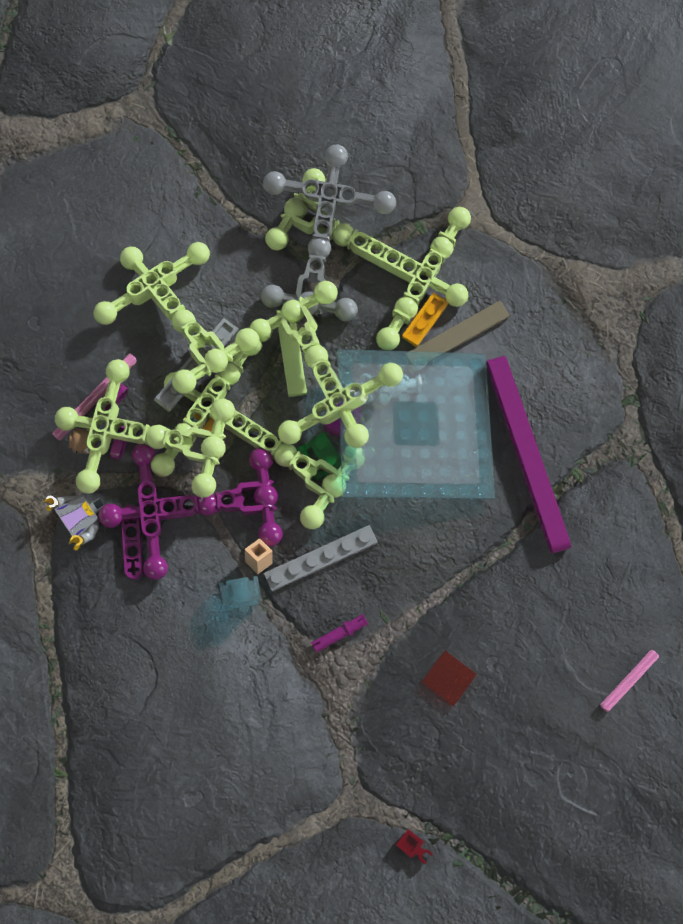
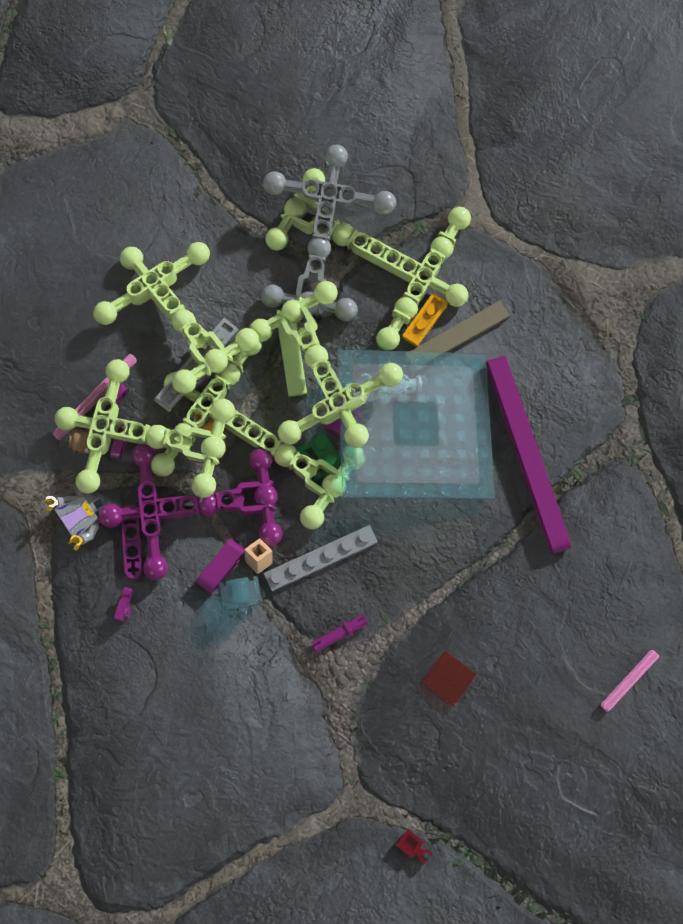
(123, 610): none -> magenta plate
(221, 566): none -> magenta beam

